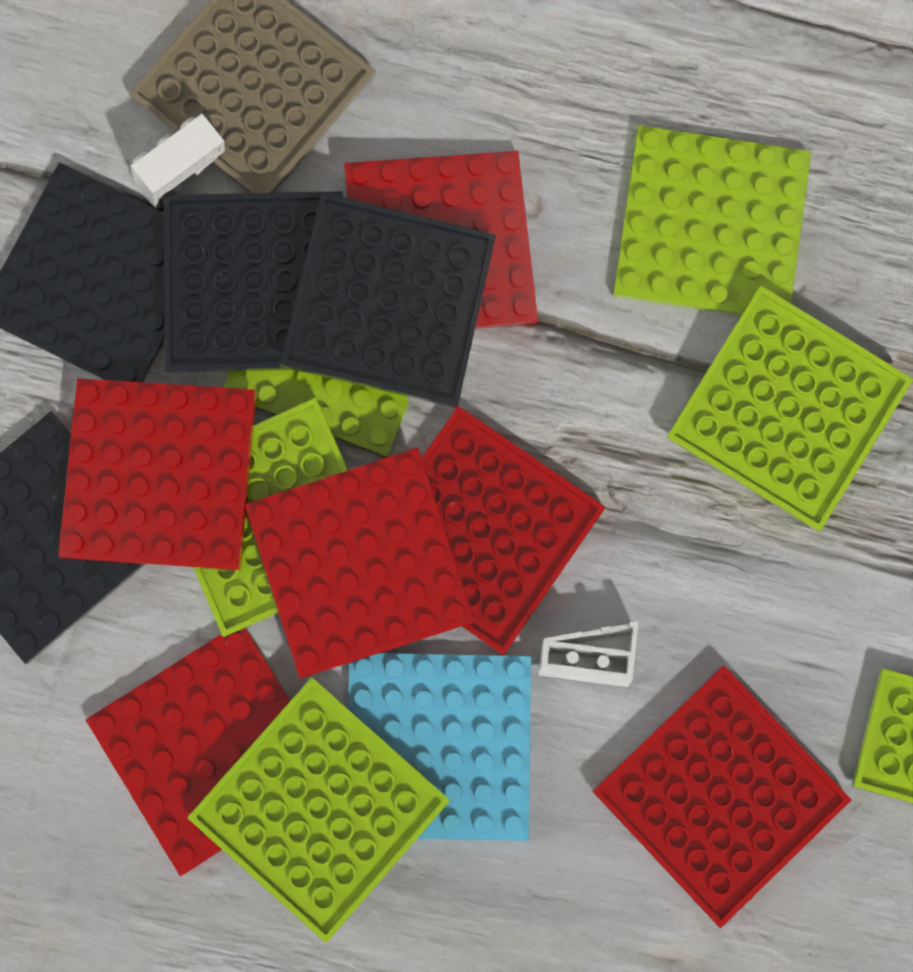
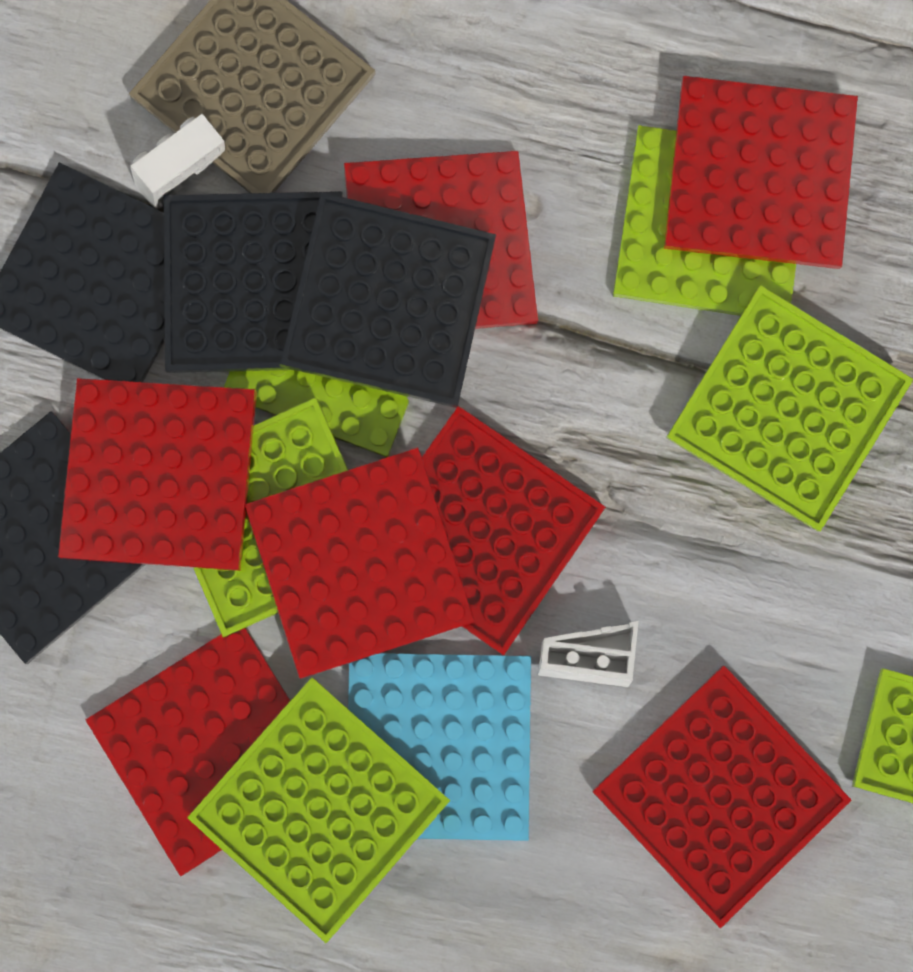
(761, 172): none -> red plate

